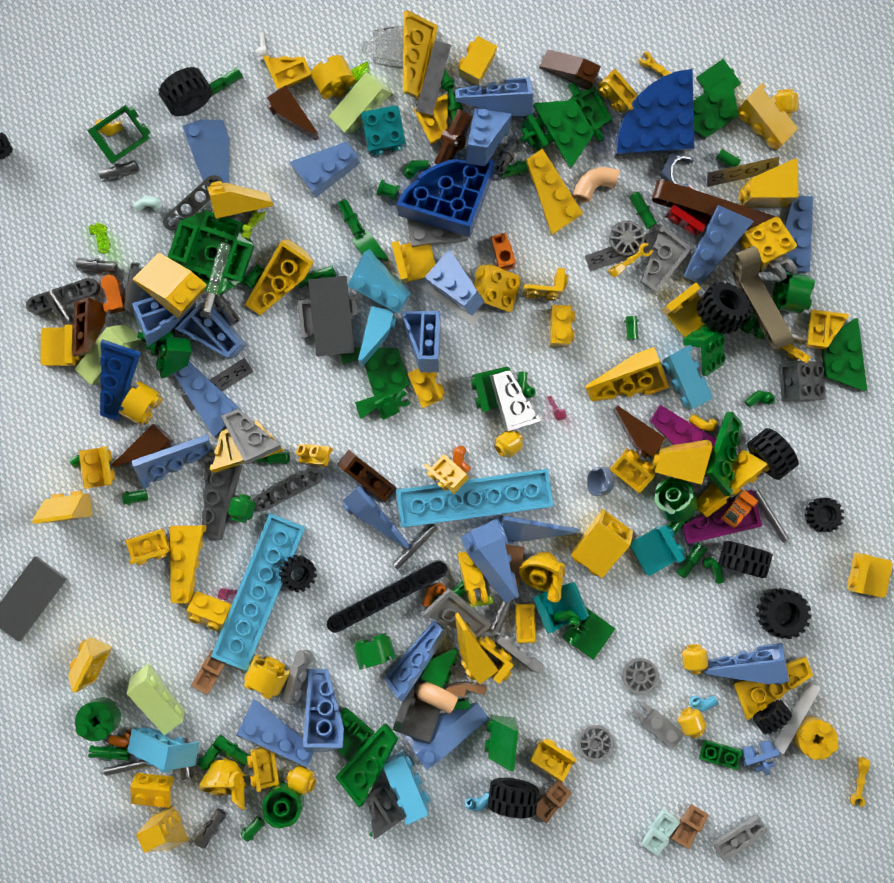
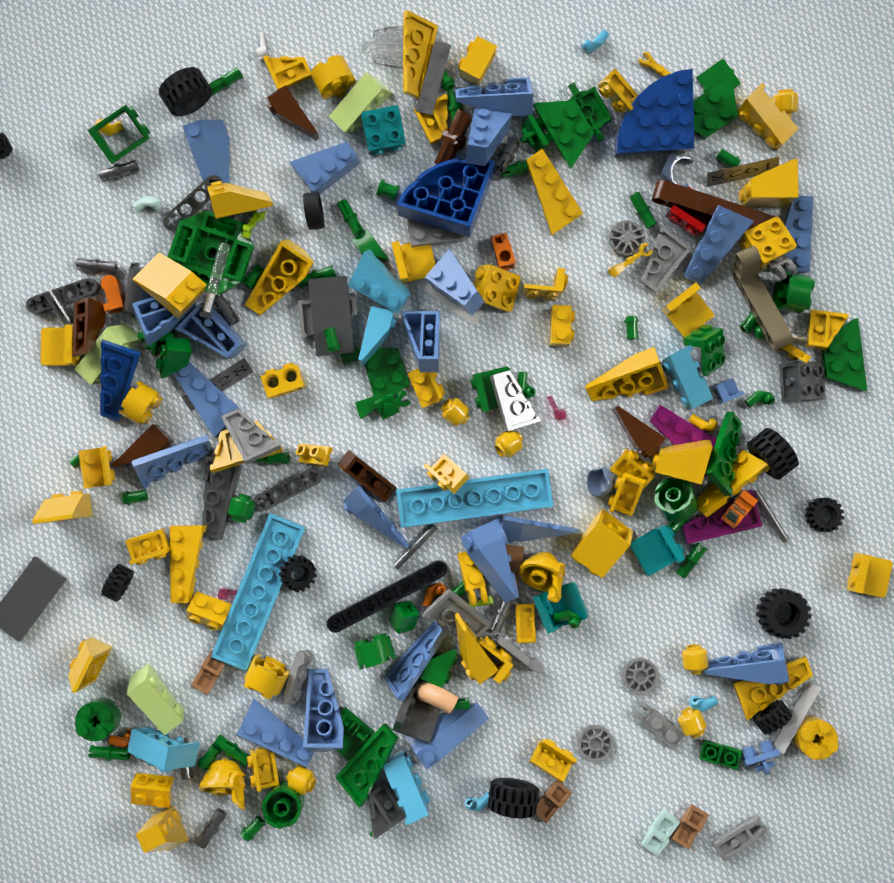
(103, 240): clear neon green arm -> none
(117, 582): none -> black tyre
(125, 767): flat silver bar -> none
(284, 386): none -> yellow brick
(313, 210): none -> black tyre
(331, 339): none -> green pin
(360, 70): clear neon green slope -> none
(404, 617): none -> green panel
(414, 166): green arm -> none
(455, 411): none -> yellow head
(458, 458): orange arm -> none
(460, 688): medium nougat slope -> none
(502, 741): green slope -> none
(571, 68): reddish brown slope -> none
(590, 635): green hinge -> none
(595, 178): light nougat cylinder -> none
(598, 42): none -> medium azure arm
(609, 256): flat silver sticker -> none
(627, 494): none -> yellow bracket
(717, 570): green arm -> none
(724, 307): black tyre -> none
(726, 391): none -> medium blue panel
(745, 559): black tyre -> none
(863, 767): yellow piece -> none

